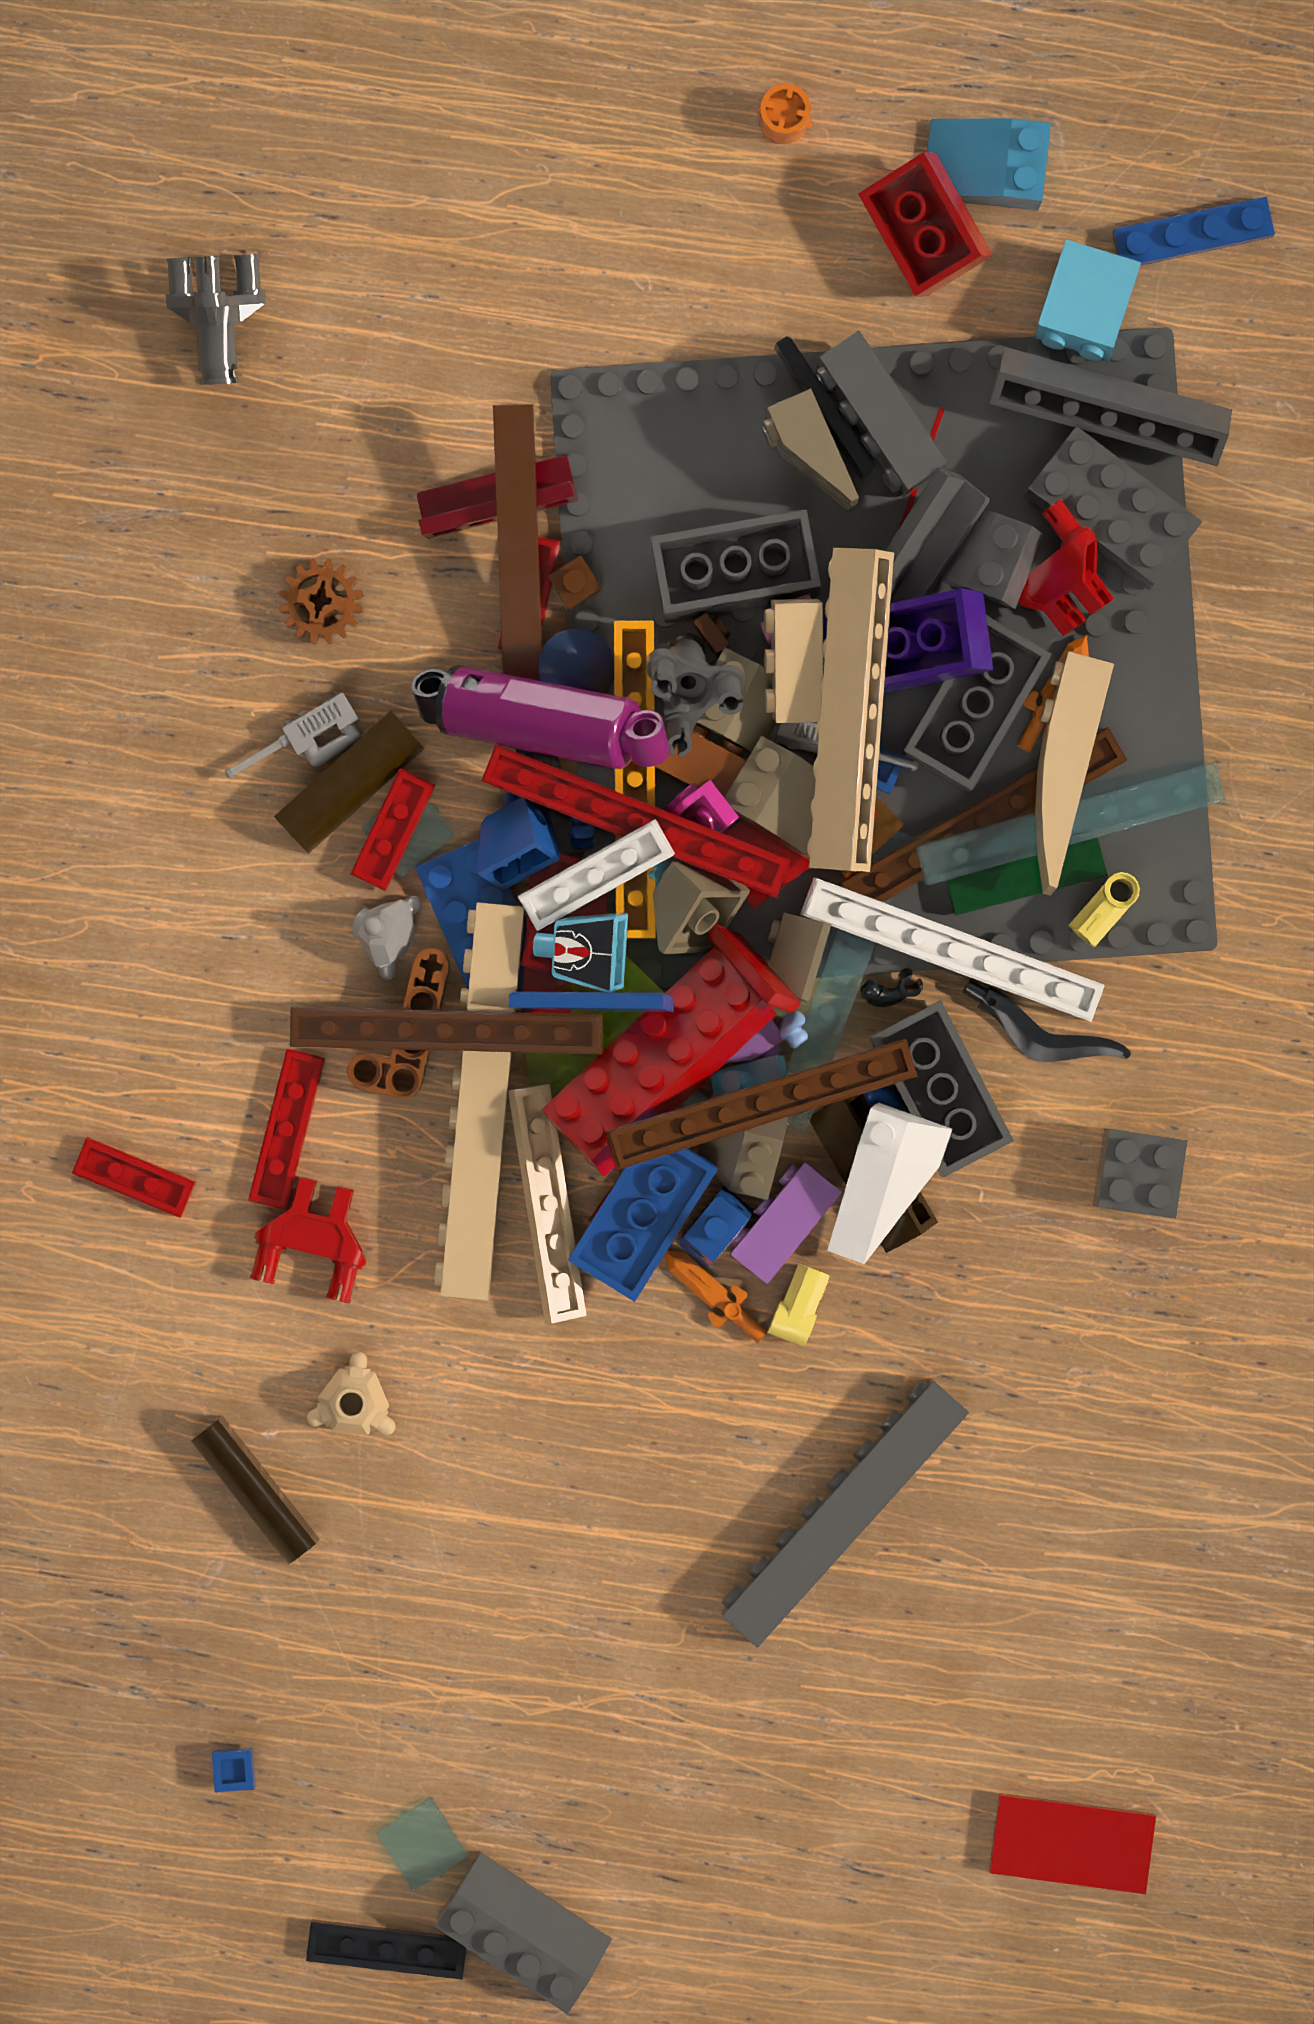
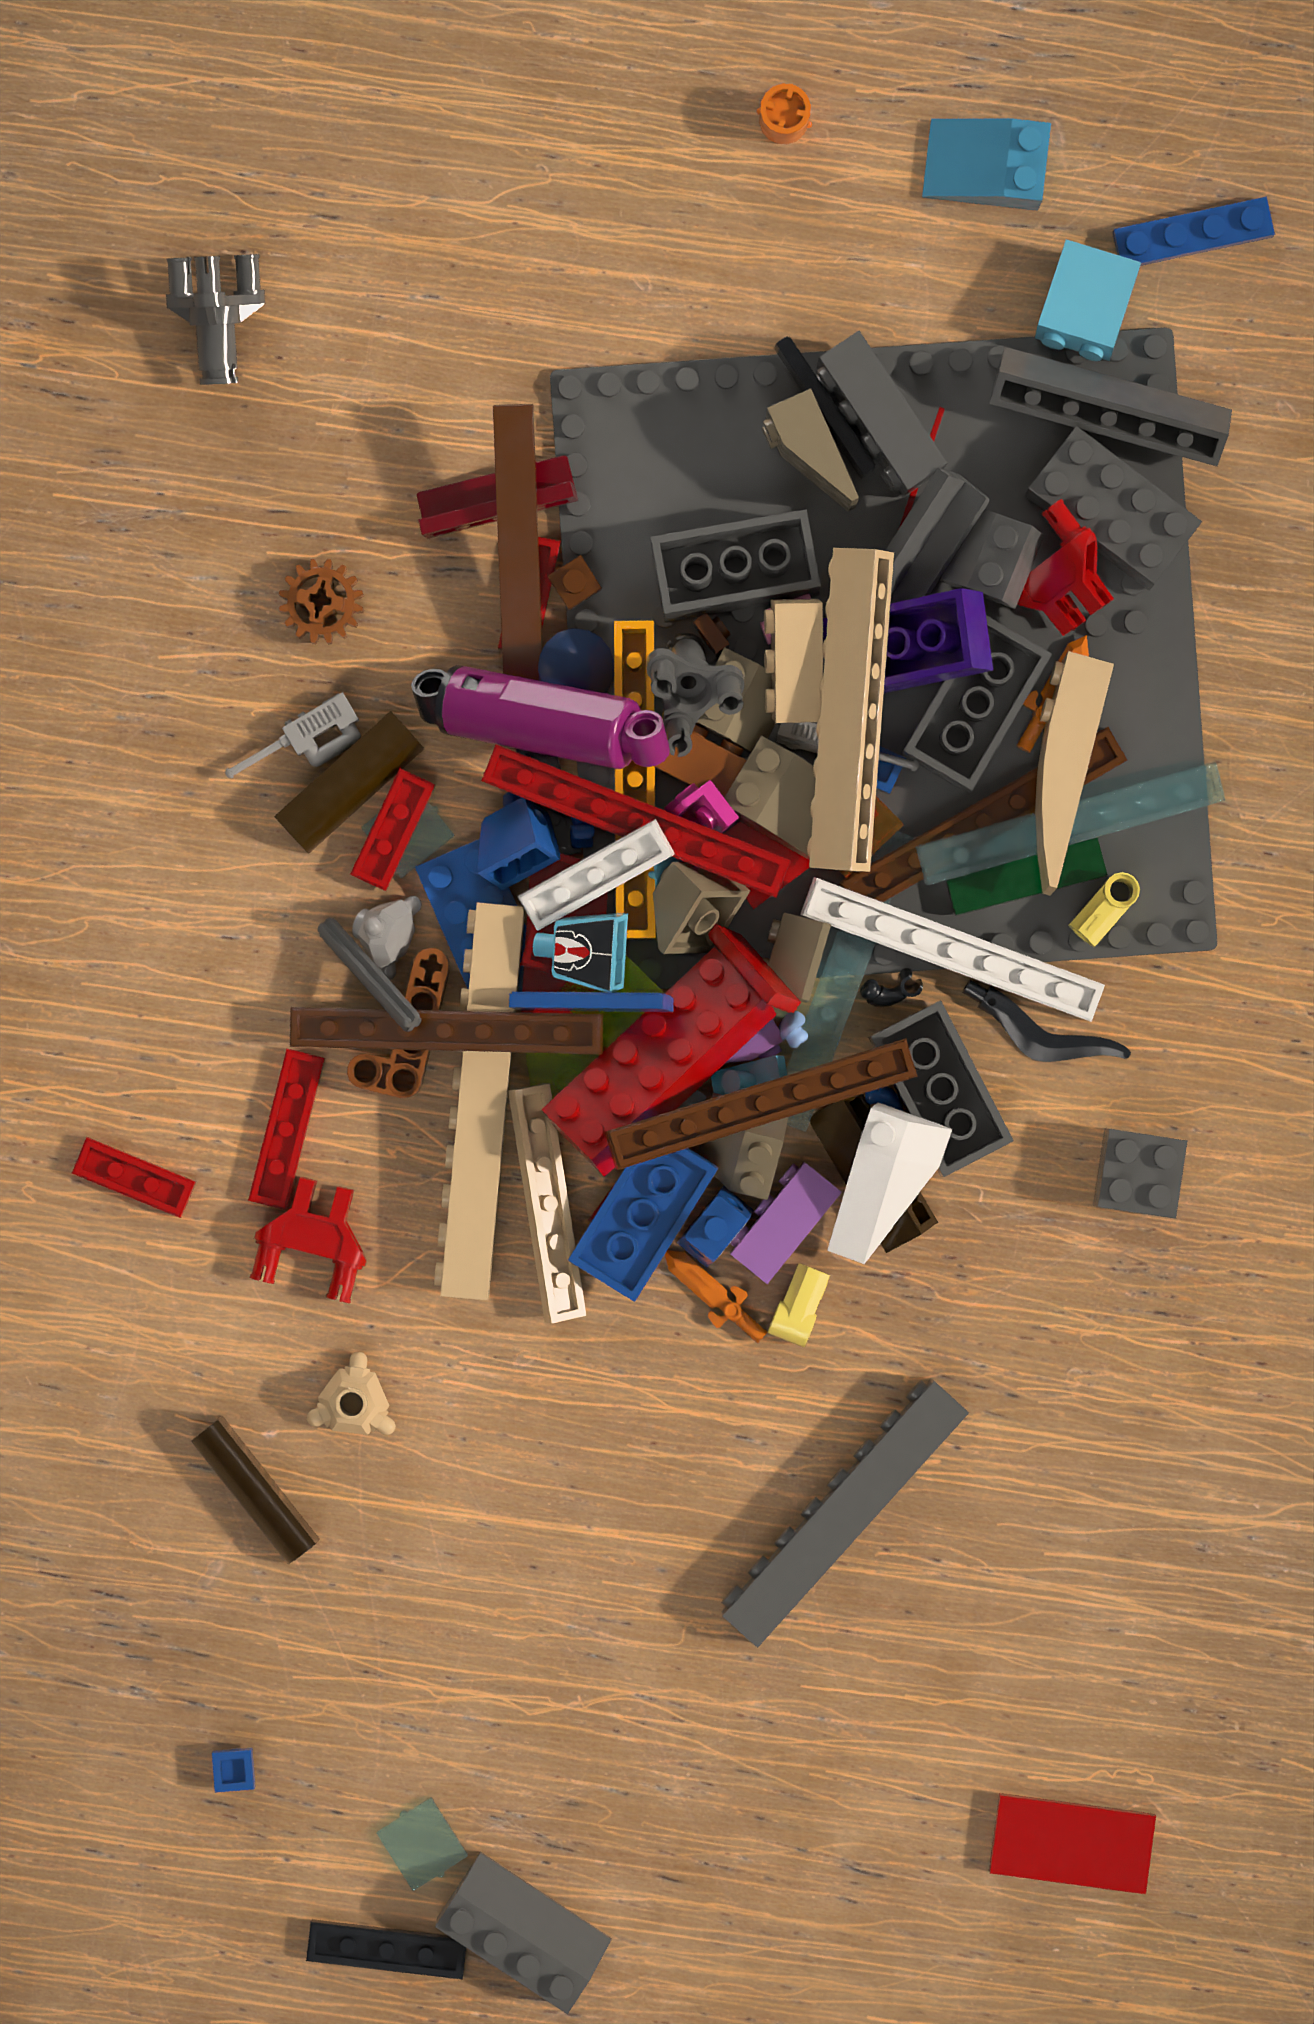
(369, 974): none -> dark grey axle
(925, 224): red brick -> none

